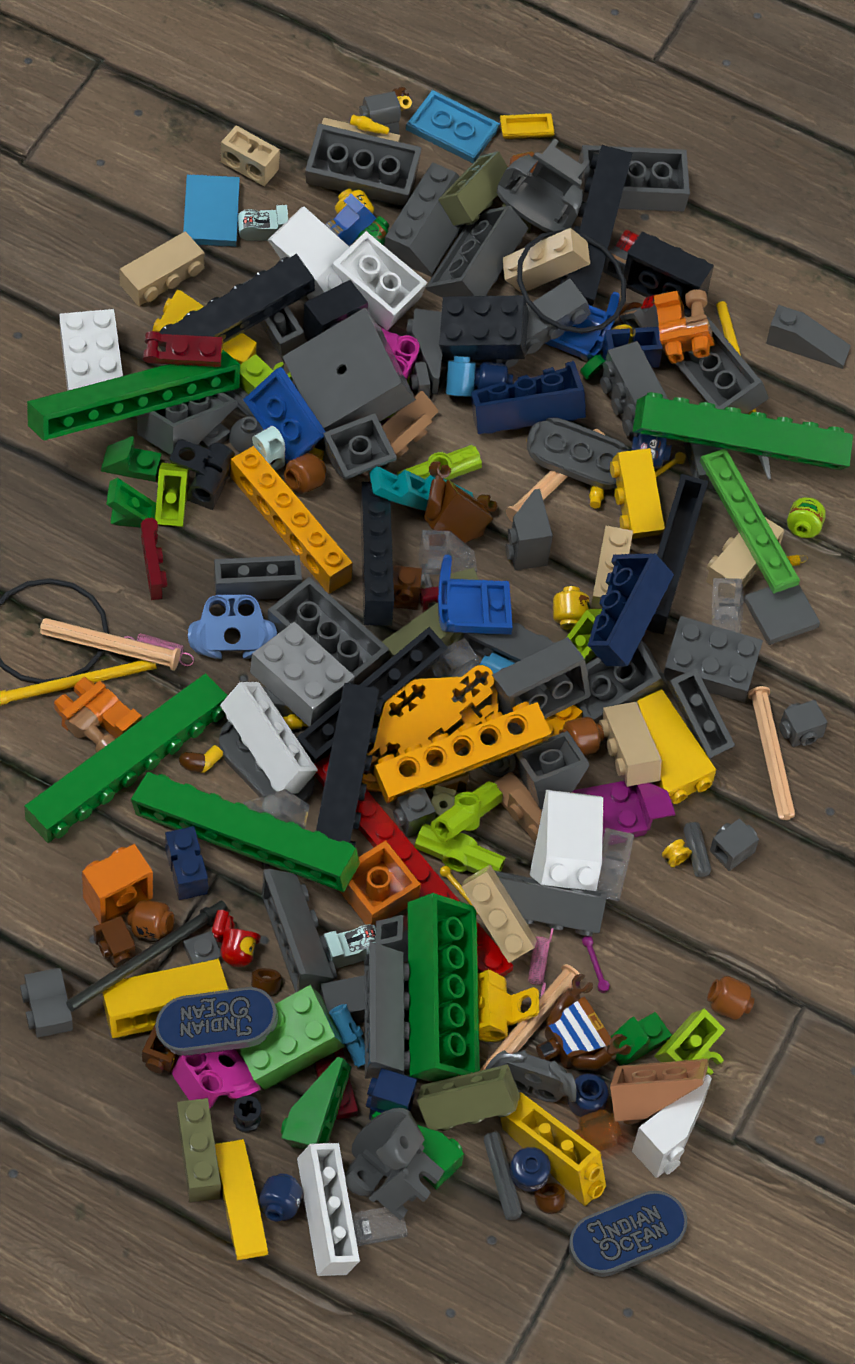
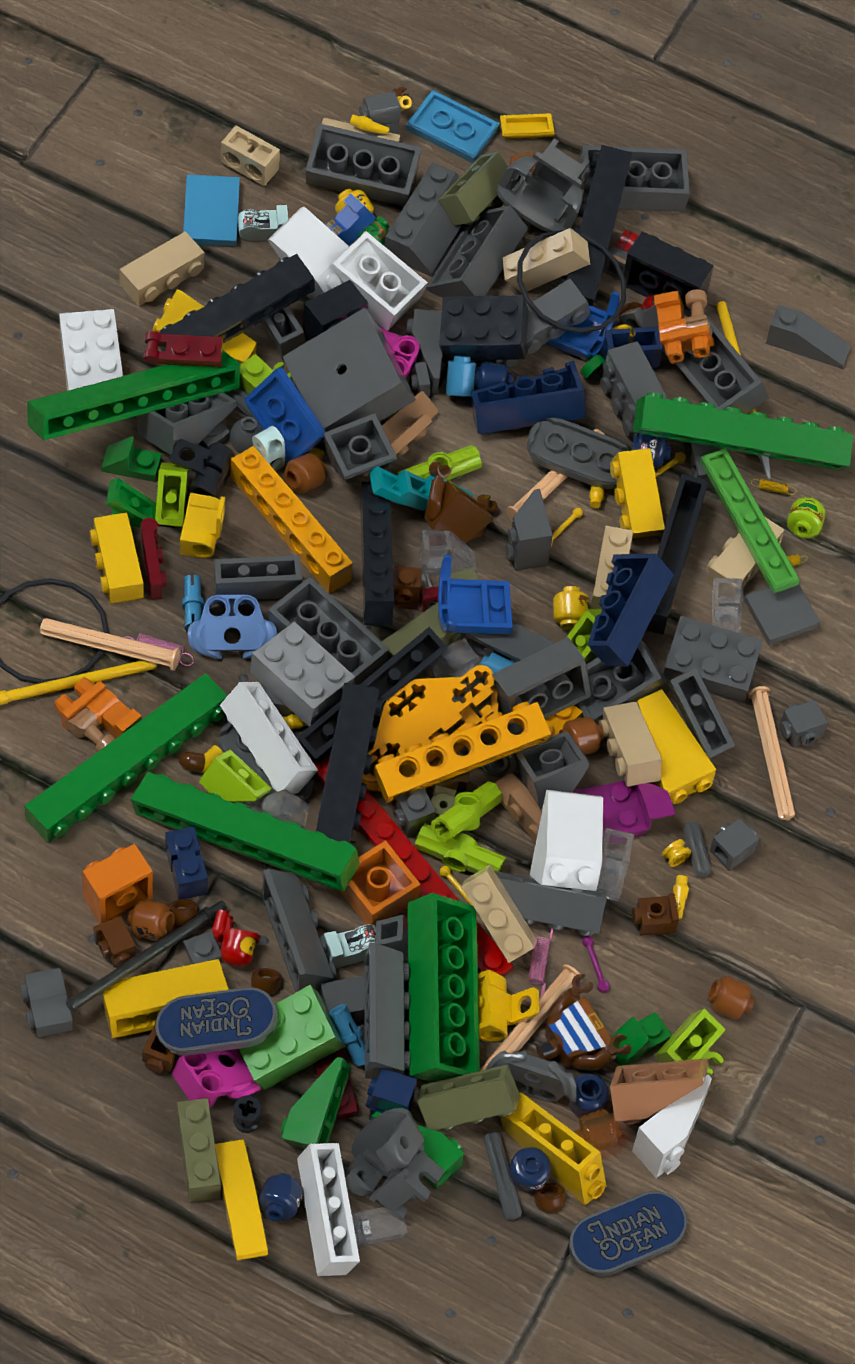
(117, 558): none -> yellow brick
(183, 915): none -> reddish brown piece
(192, 600): none -> dark azure pin
(202, 525): none -> yellow piece
(233, 779): none -> lime slope
(576, 513): none -> yellow hinge
(656, 915): none -> reddish brown brick
(681, 891): none -> yellow piece
(773, 486): none -> yellow piece

